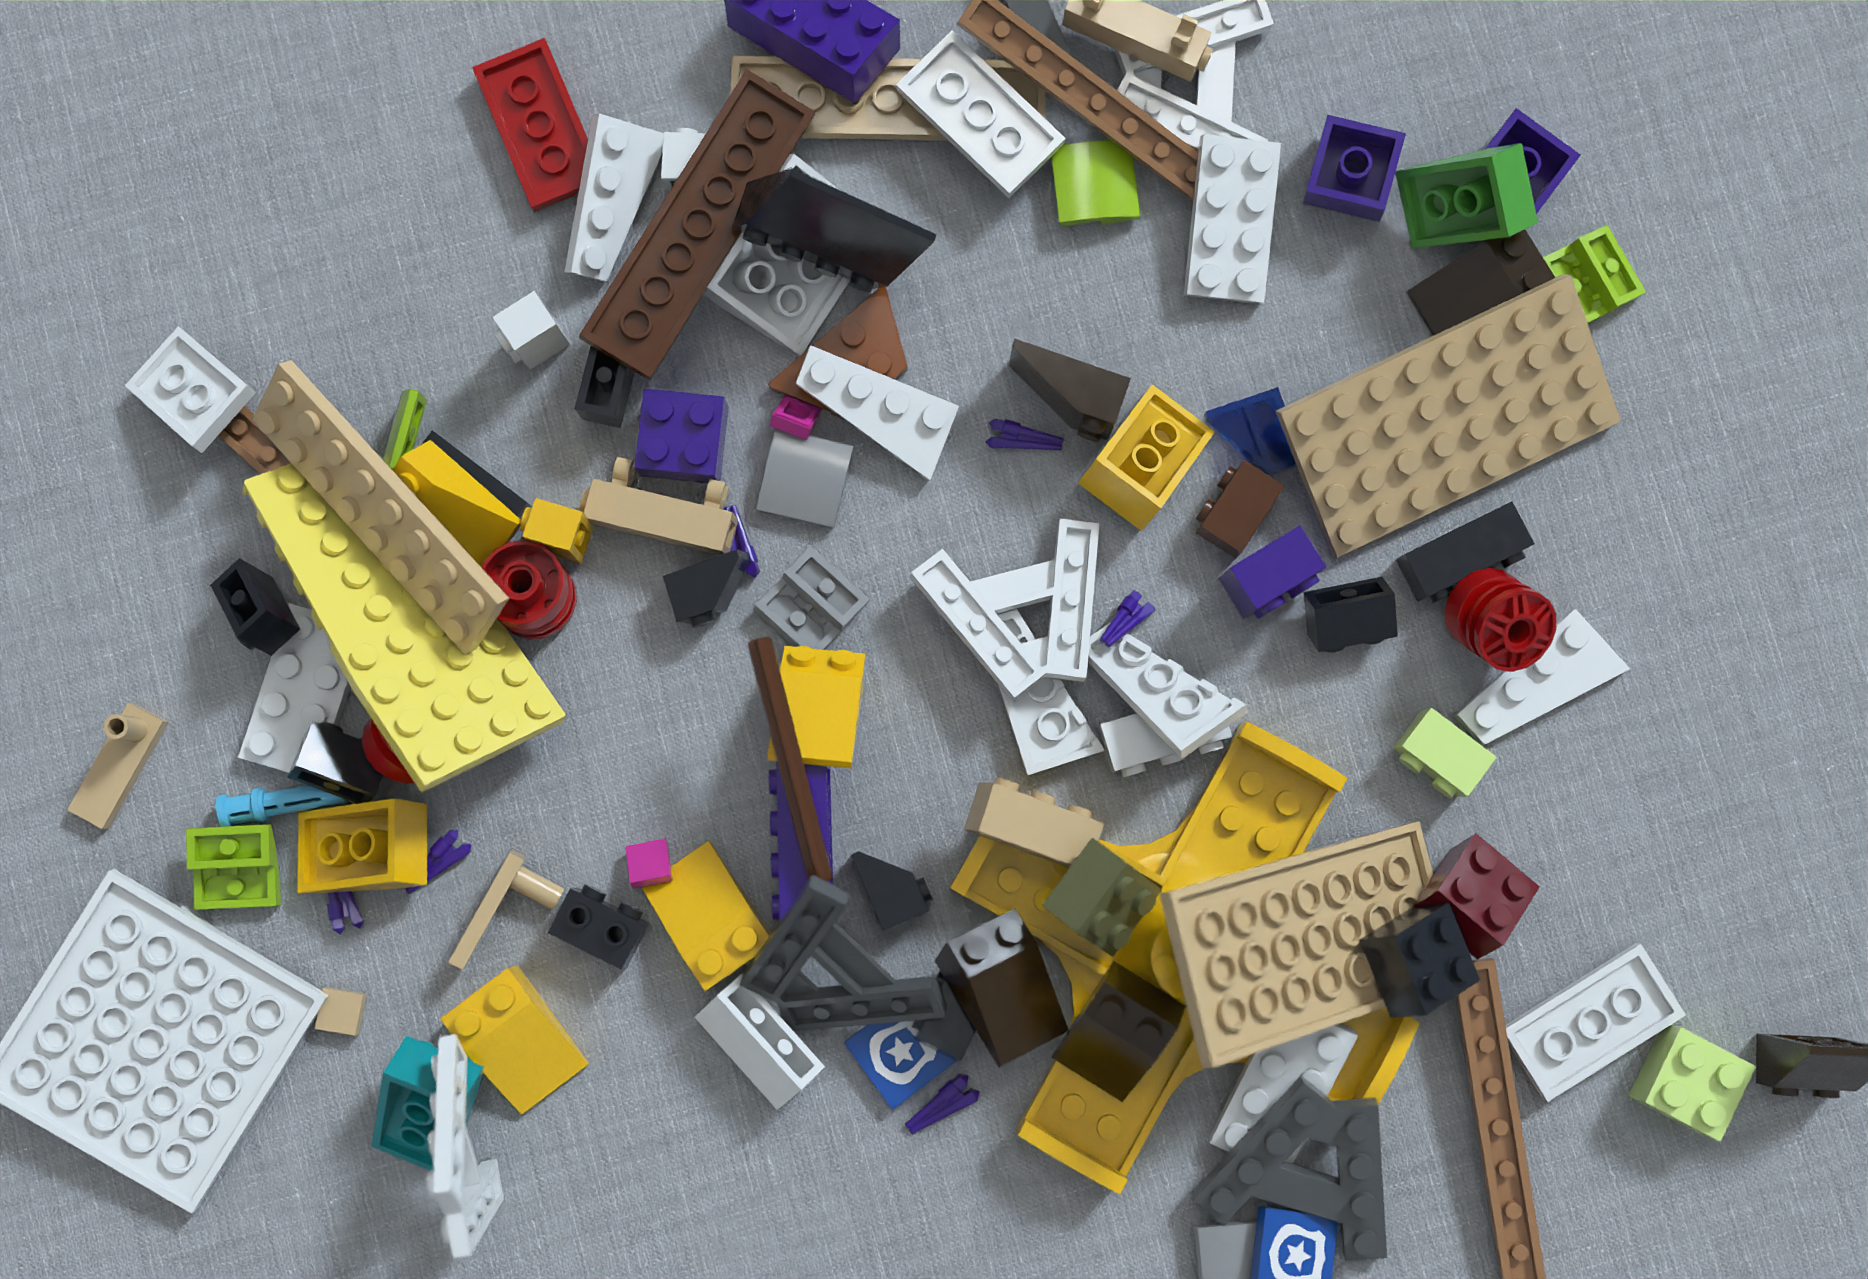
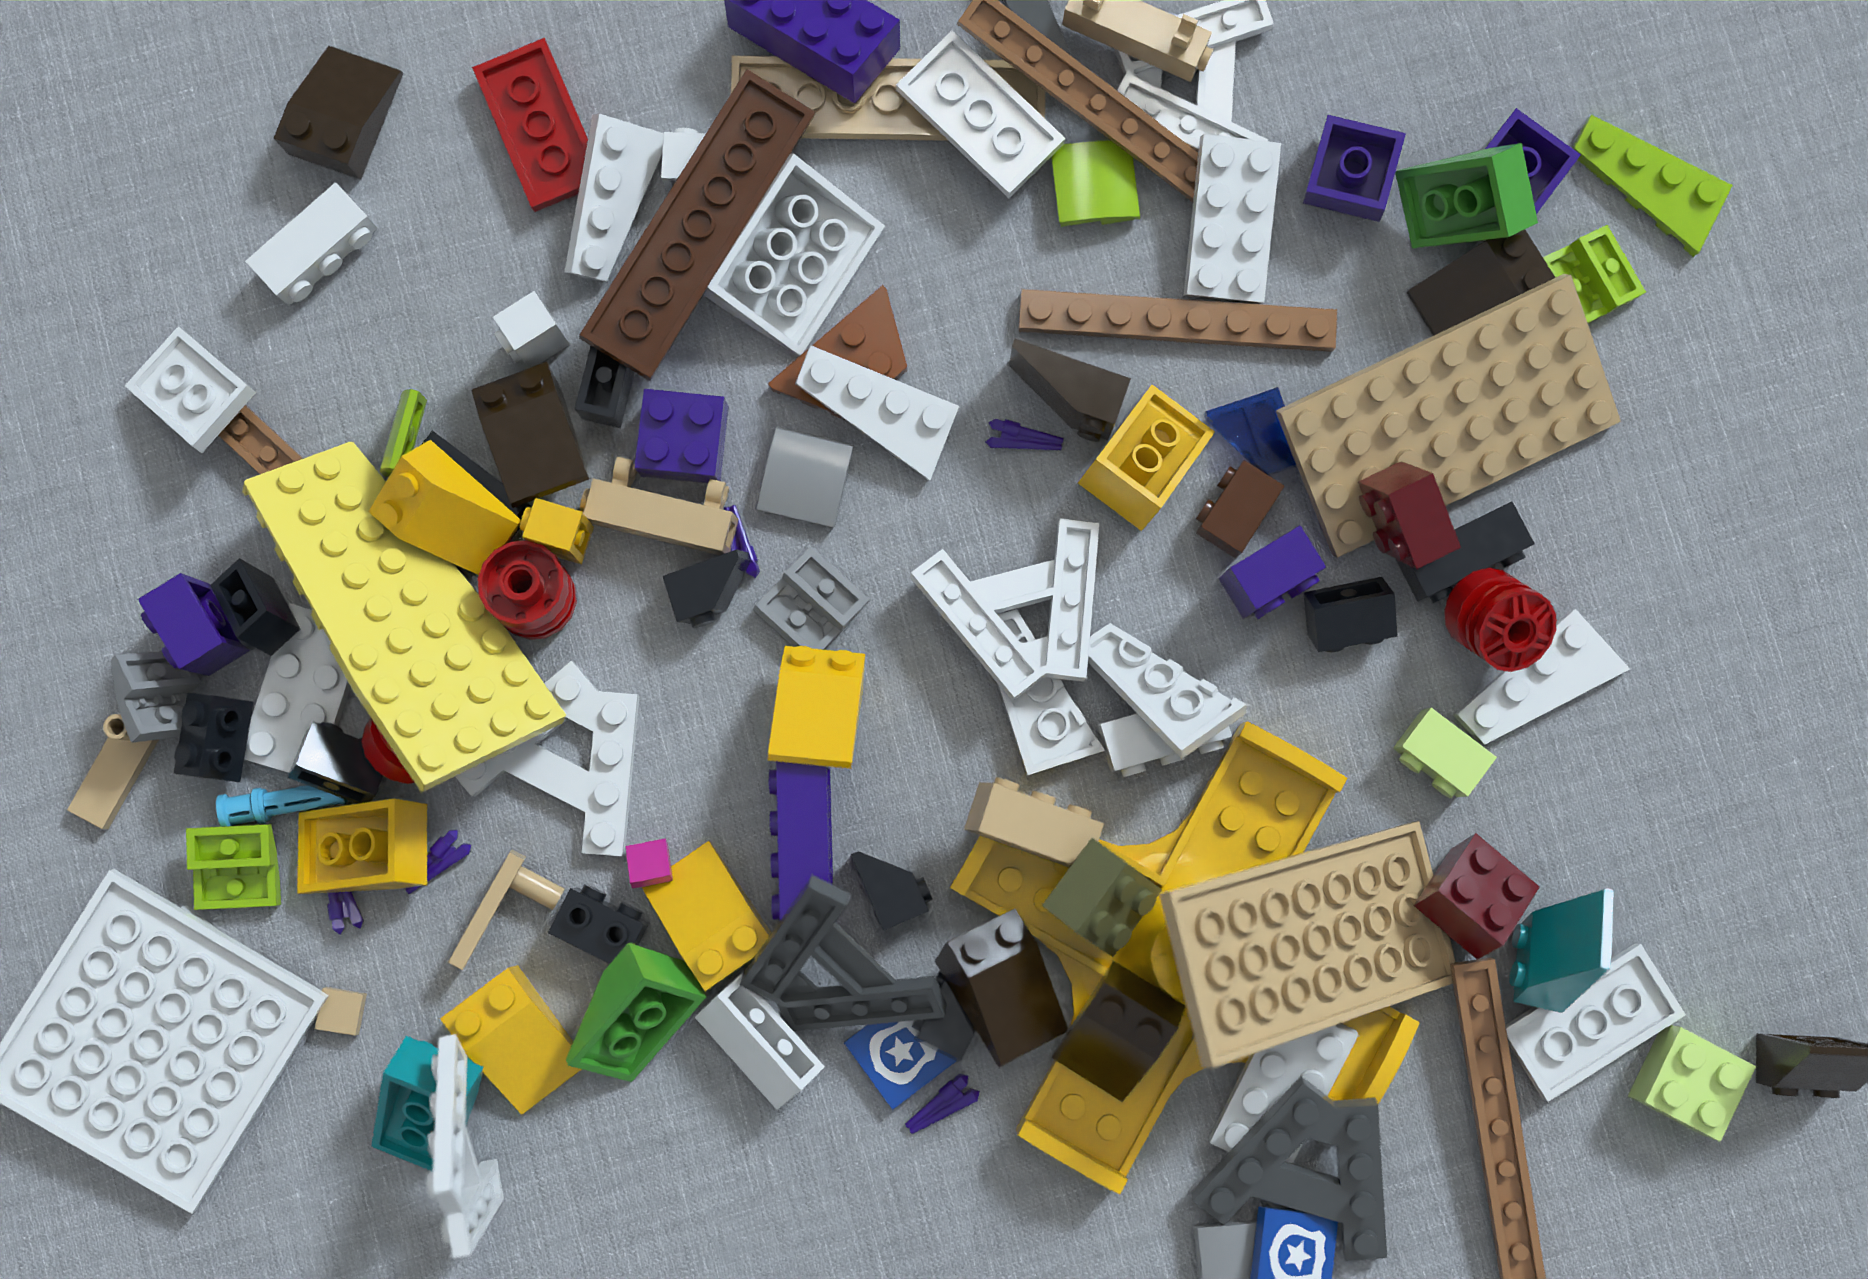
(150, 694): none -> light grey slope
(191, 625): none -> dark purple brick
(213, 737): none -> black brick
(312, 245): none -> white brick
(338, 111): none -> dark brown slope
(379, 507): tan plate -> none
(530, 434): none -> dark brown slope
(598, 792): none -> white plate
(634, 1012): none -> bright green slope
(789, 758): reddish brown axle -> none
(795, 417): dark pink tile -> none
(829, 229): black slope -> none
(1129, 615): dark purple piece -> none
(1178, 320): none -> medium nougat plate
(1408, 514): none -> dark red brick
(1419, 960): black brick -> none
(1562, 951): none -> teal slope
(1664, 186): none -> lime wing

